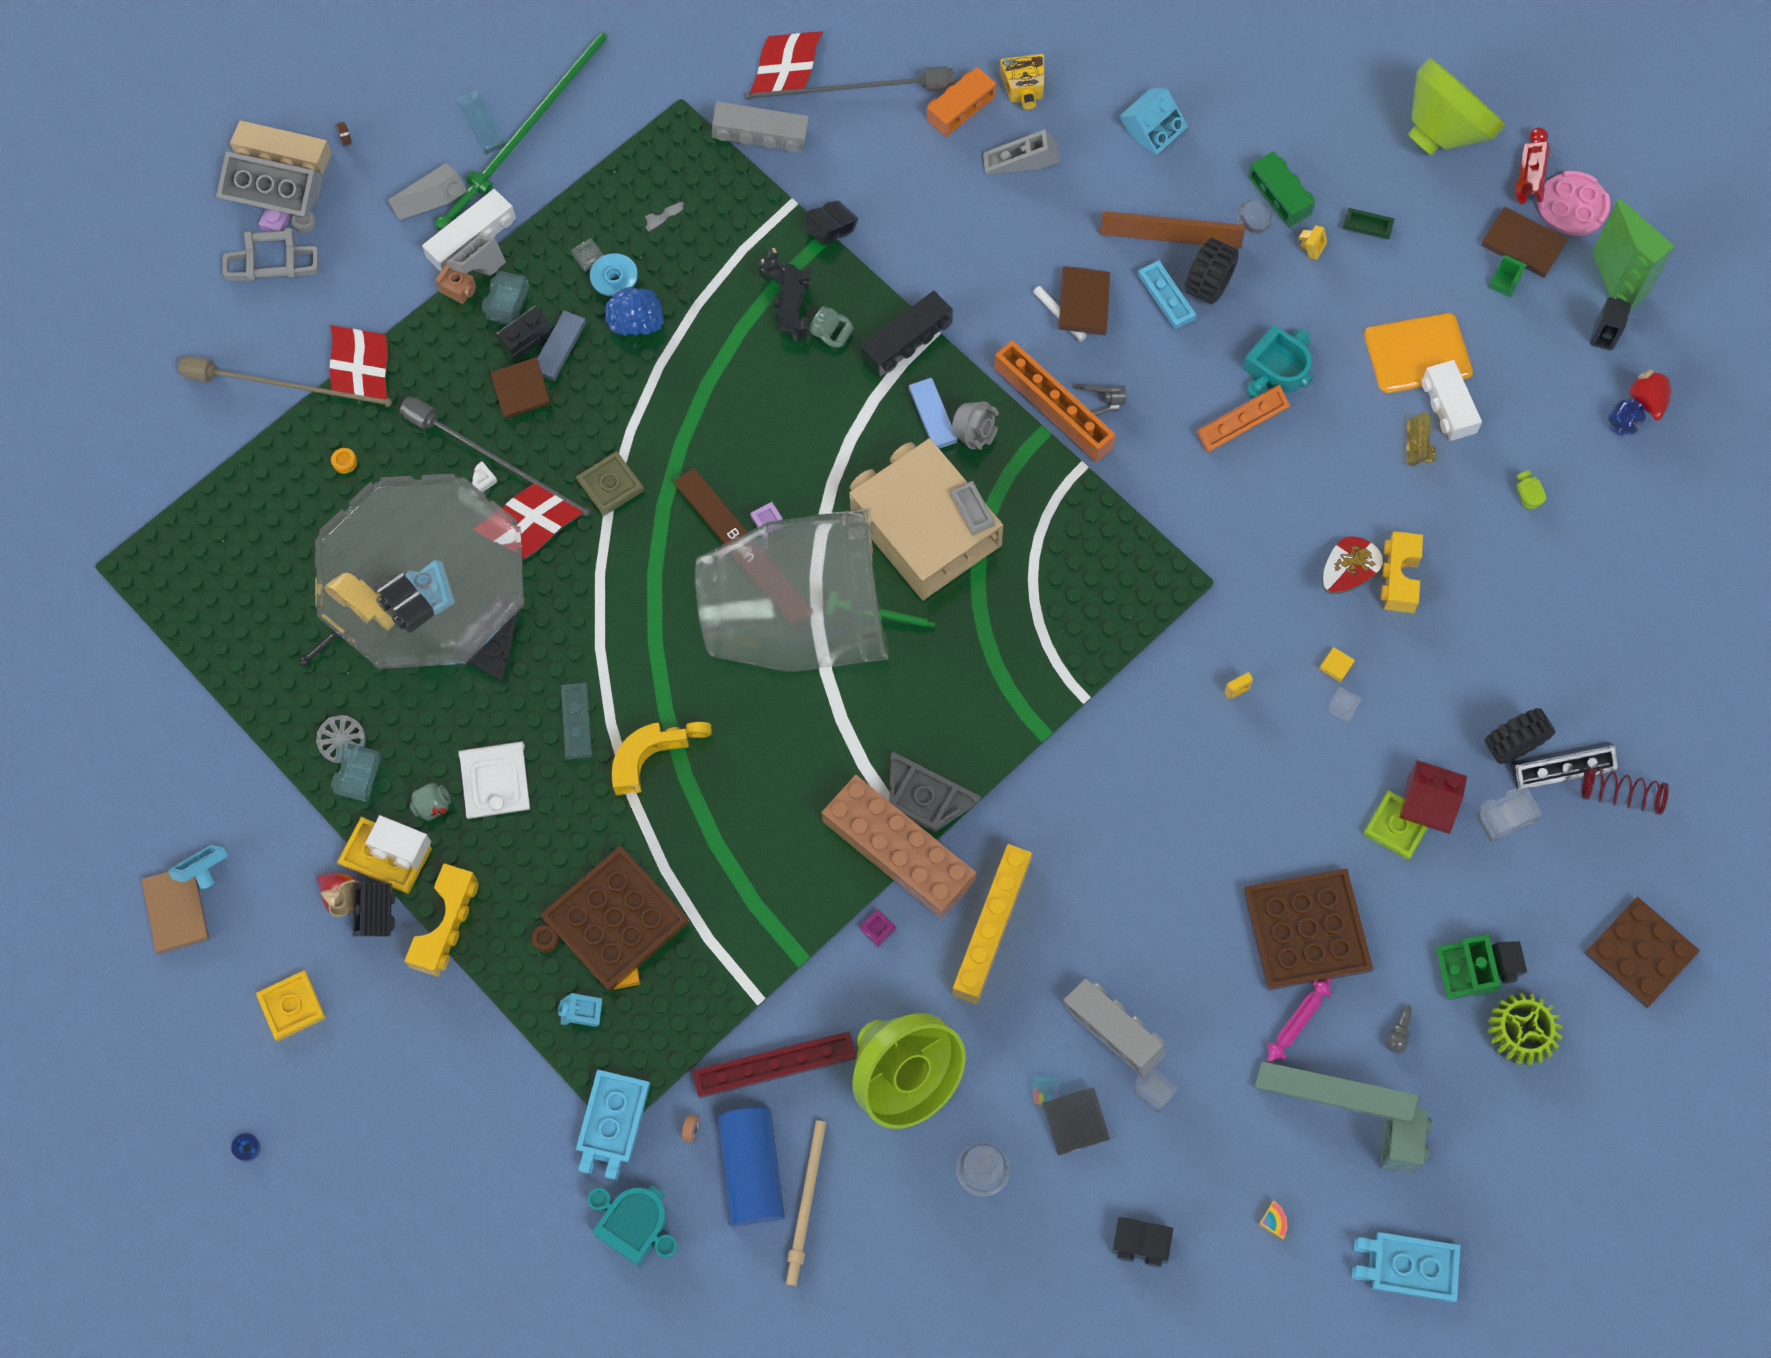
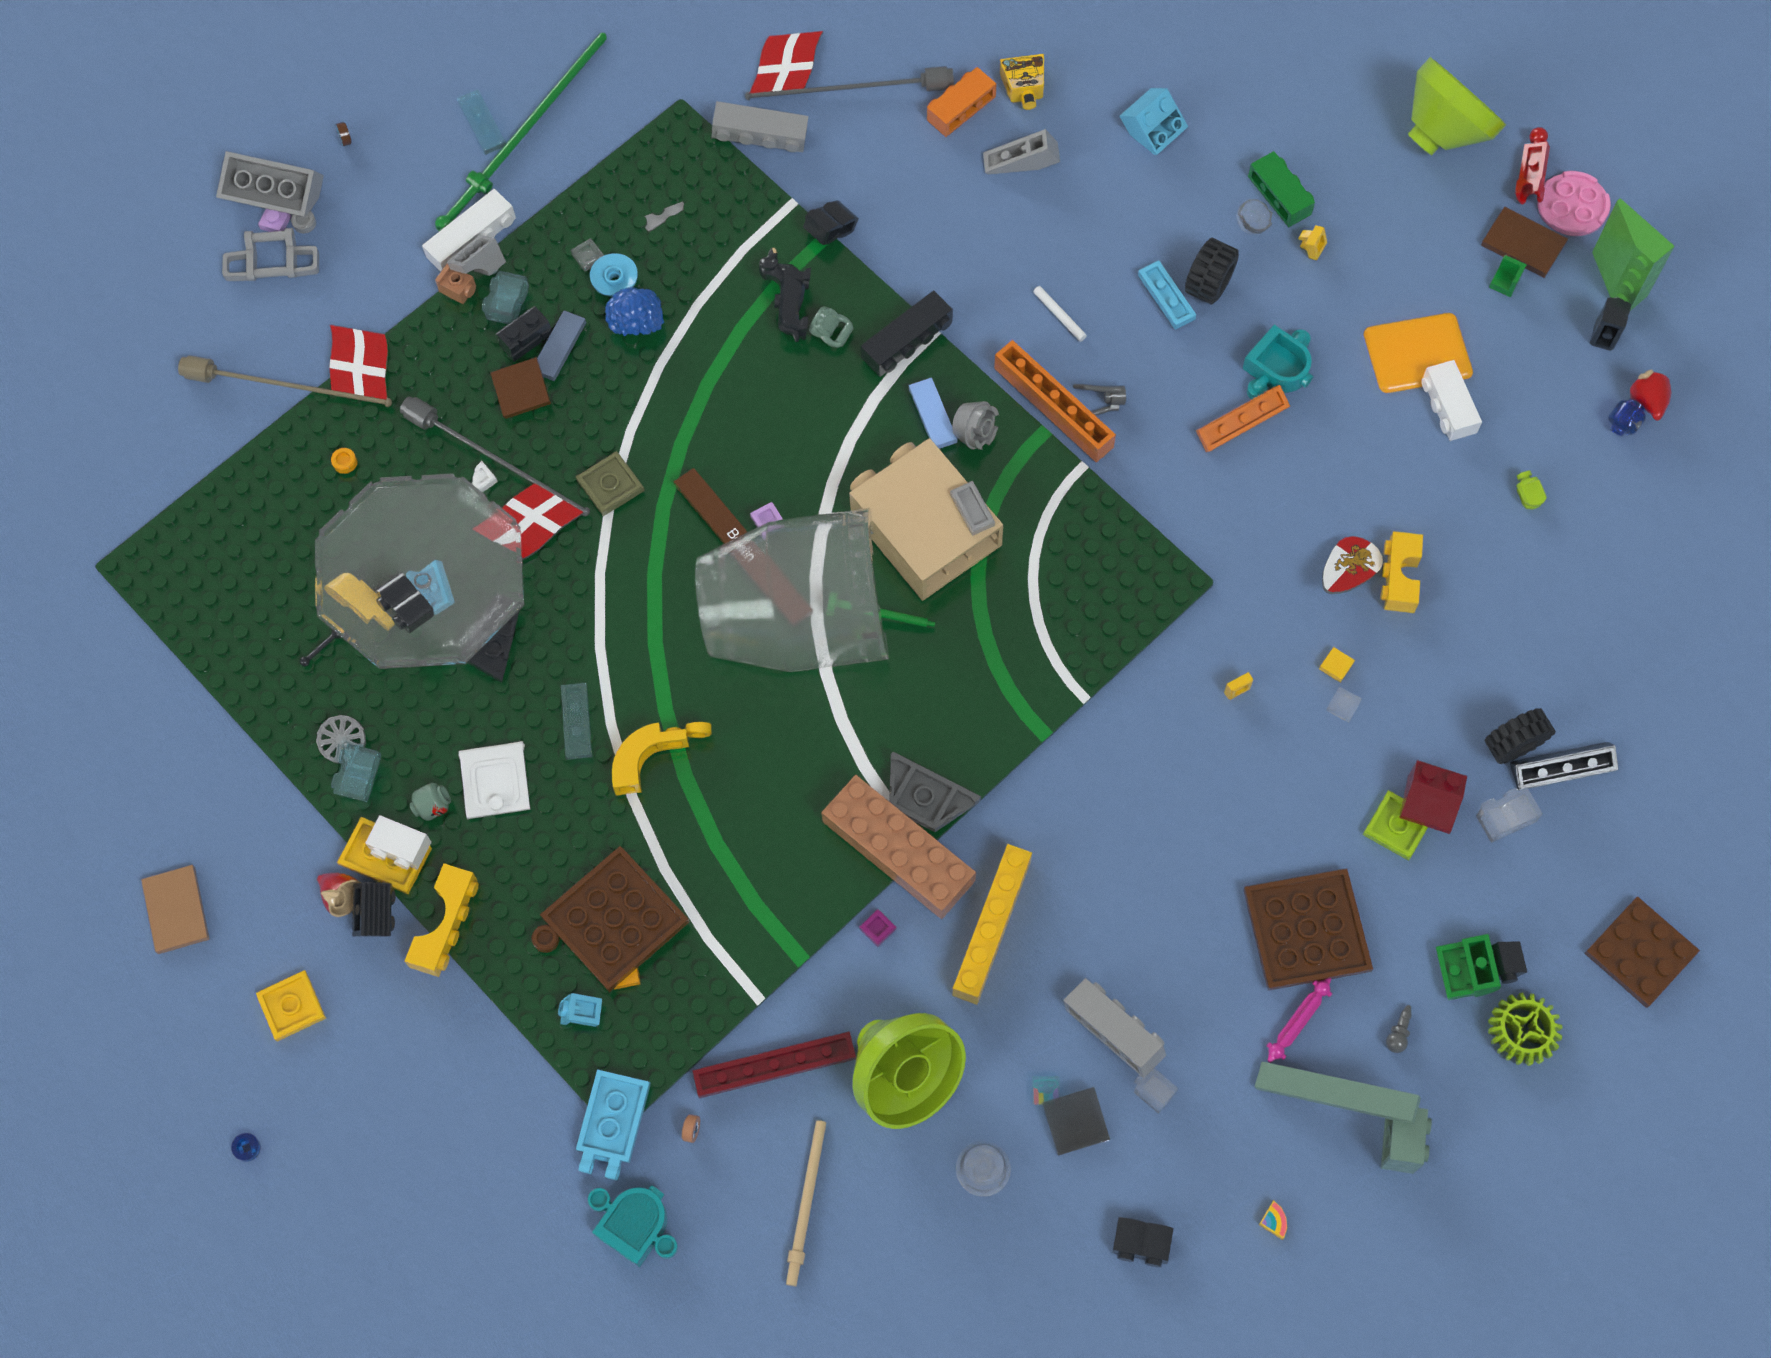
(198, 866): medium azure tile -> none
(281, 146): tan brick -> none
(428, 193): light grey slope -> none
(750, 1166): blue brick -> none
(1084, 300): reddish brown tile -> none
(1170, 229): dark orange tile -> none
(1368, 223): dark green tile -> none
(1410, 1266): medium azure tile -> none
(1418, 445): clear yellow hinge -> none
(1587, 789): dark red piece -> none

